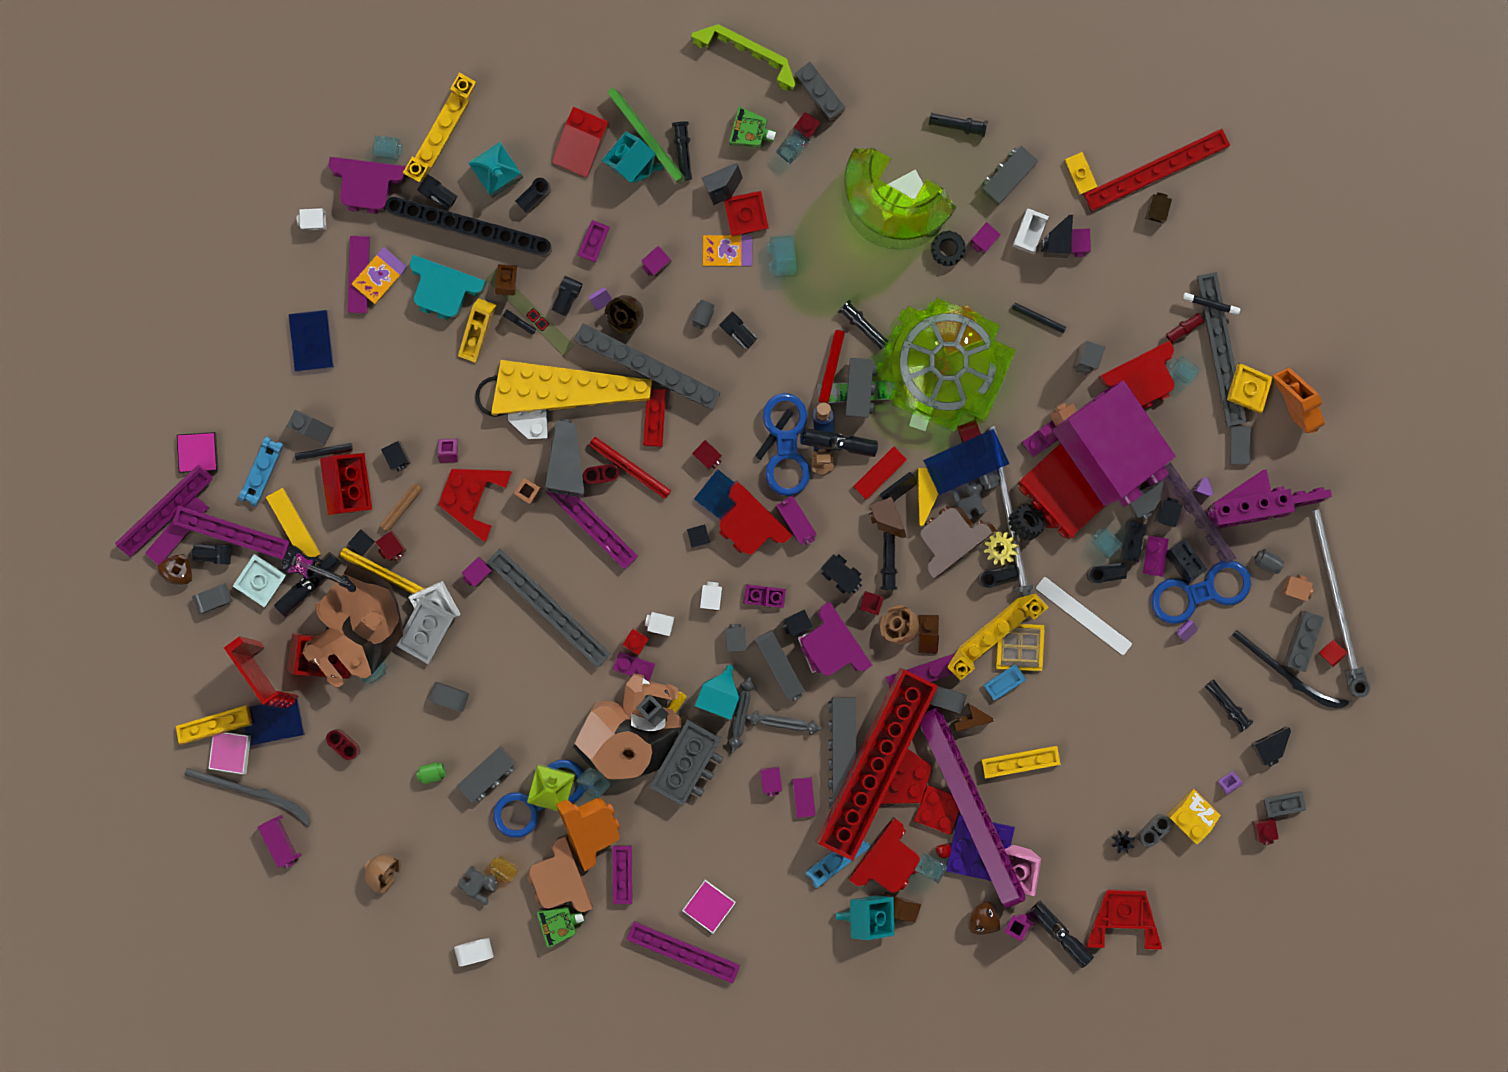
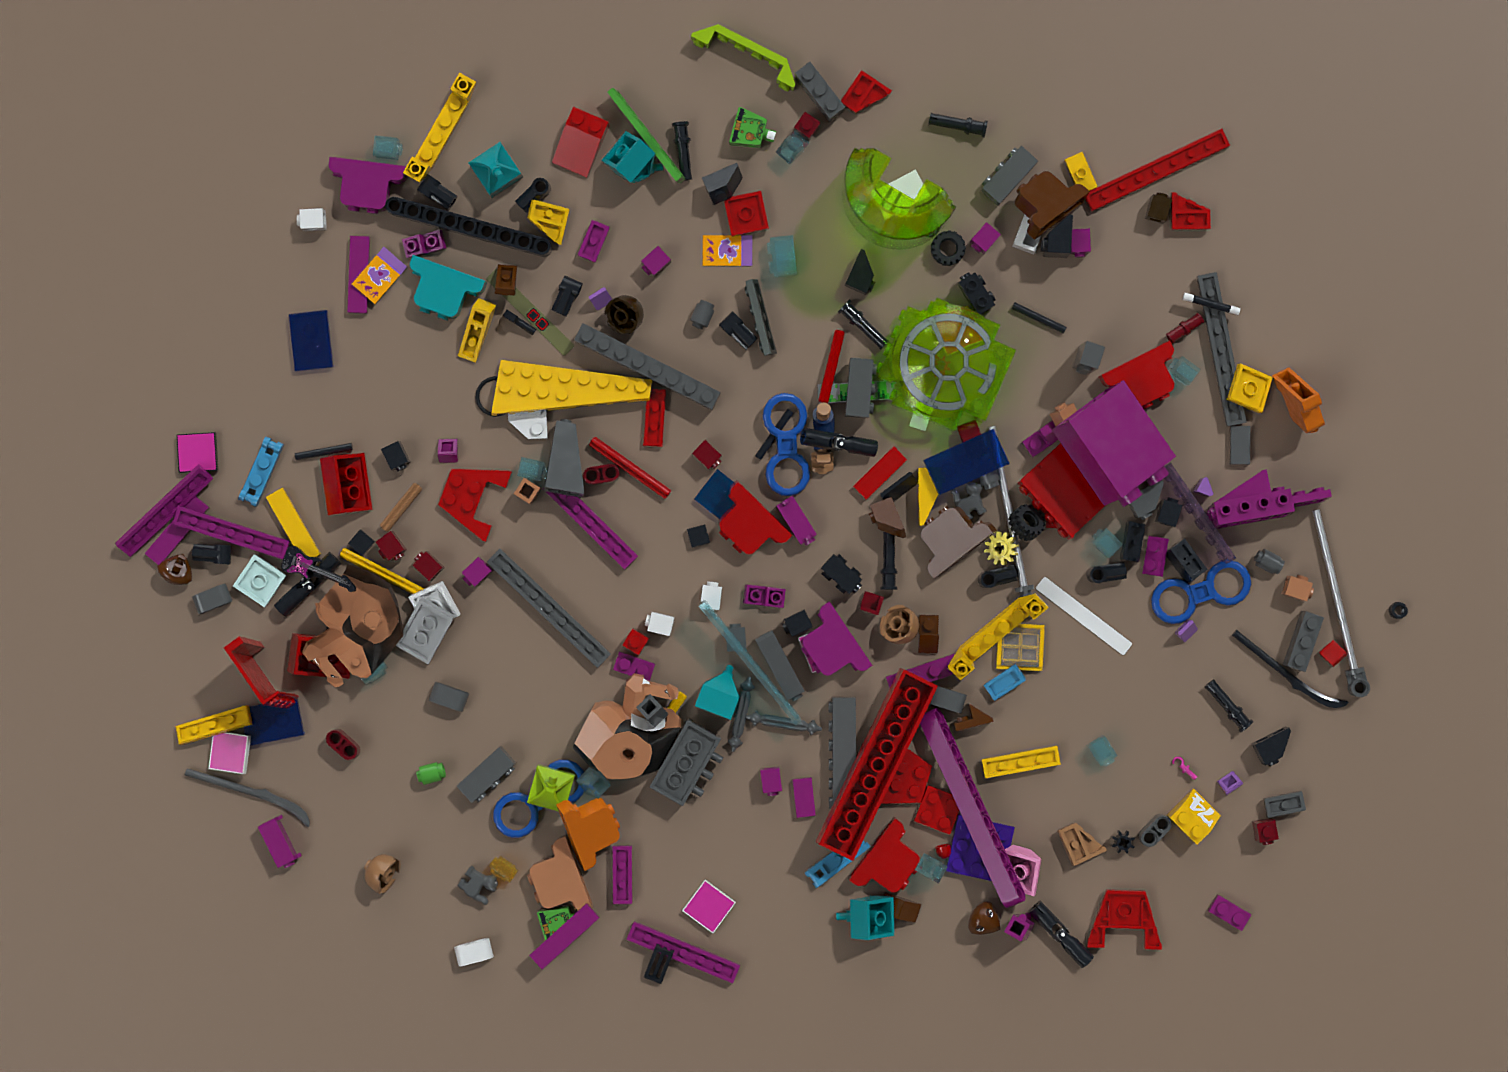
(309, 427): dark grey slope -> none
(424, 243): none -> magenta slope
(427, 565): none -> dark red brick
(532, 469): none -> clear light blue brick
(549, 219): none -> yellow wing
(564, 936): none -> magenta tile
(663, 951): none -> black tile
(750, 662): none -> clear light blue tile
(762, 324): none -> pearl dark grey plate
(861, 275): none -> black slope
(864, 92): none -> red wing
(975, 292): none -> black brick
(1047, 201): none -> reddish brown brick
(1079, 844): none -> medium nougat wing
(1102, 751): none -> clear light blue brick
(1185, 768): none -> dark pink hand
(1188, 214): none -> red wing
(1229, 912): none -> magenta plate
(1404, 610): none -> black axle

